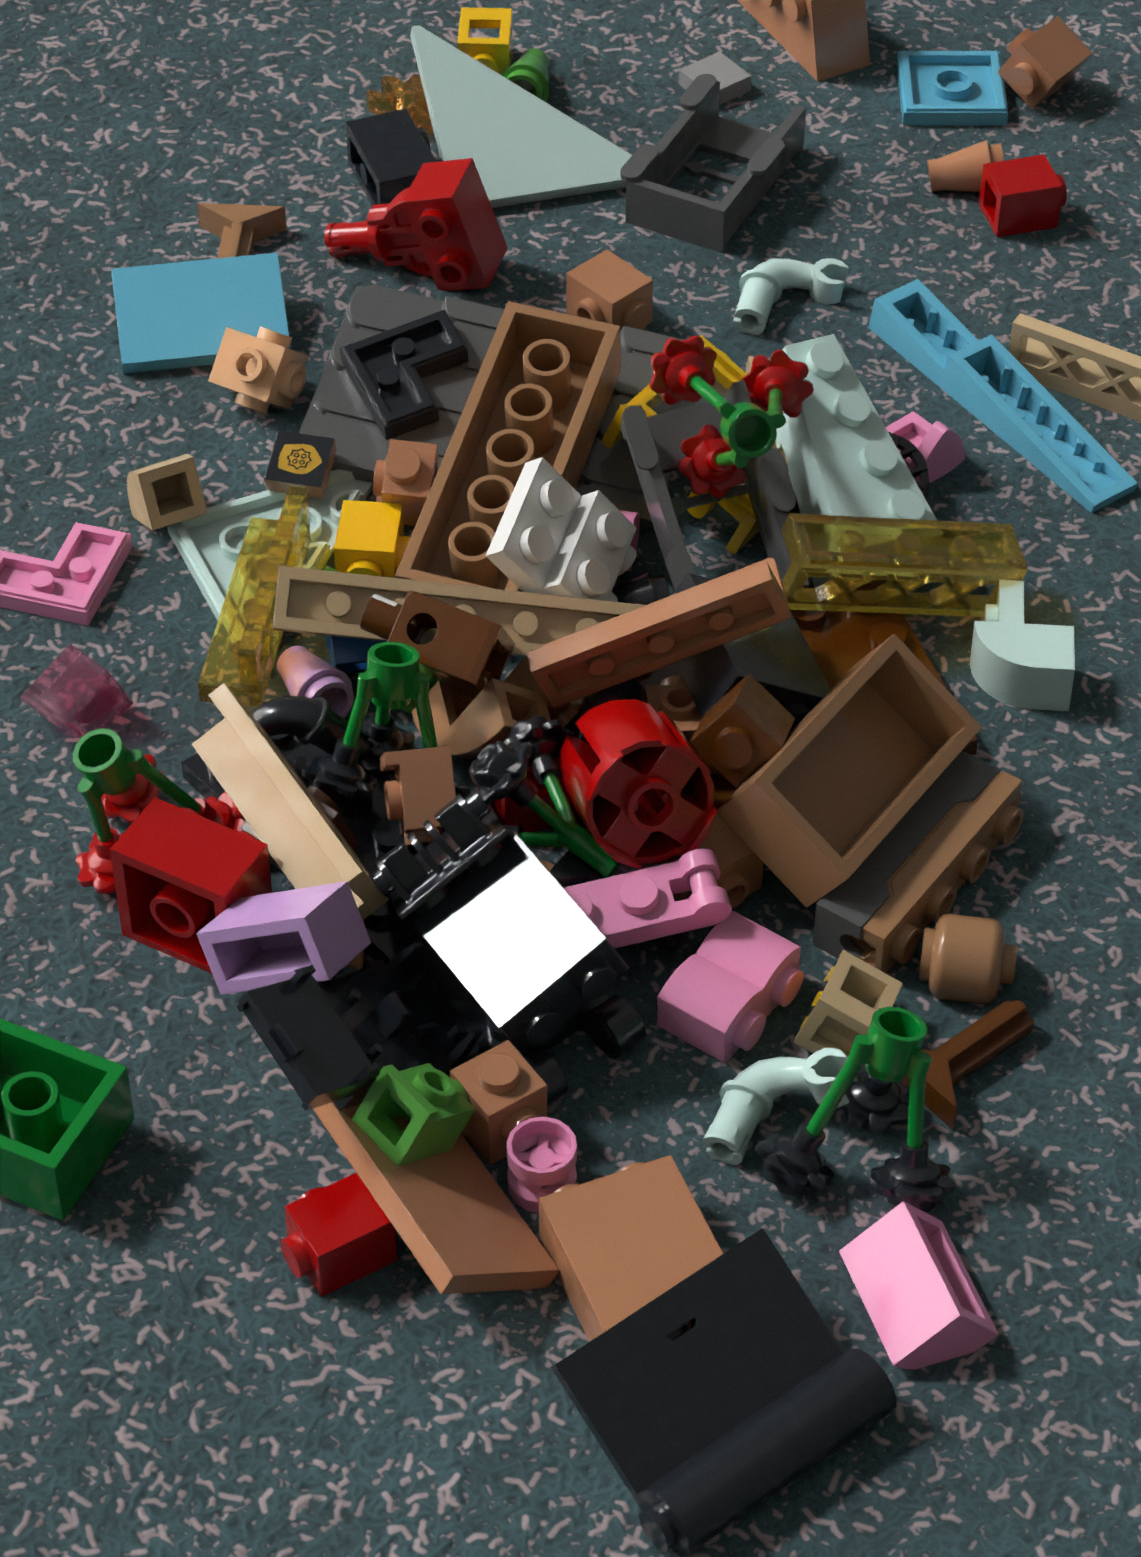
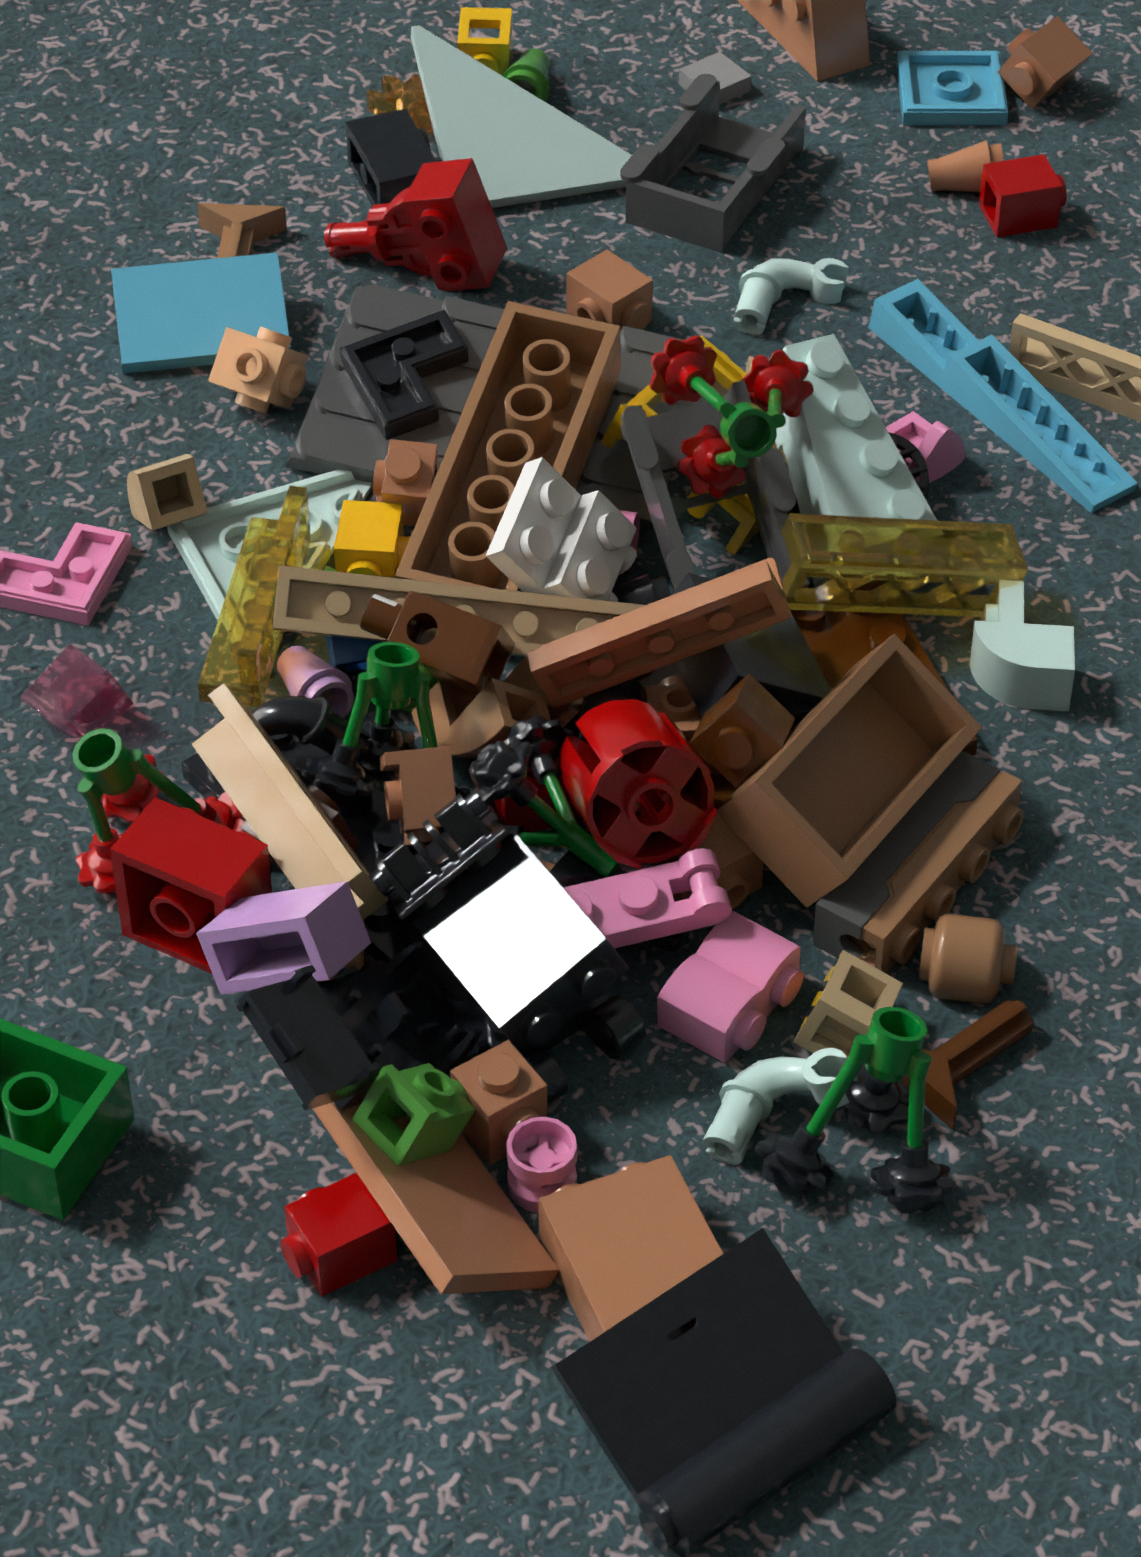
(300, 462): tile -> none
(917, 1289): bright pink brick -> none

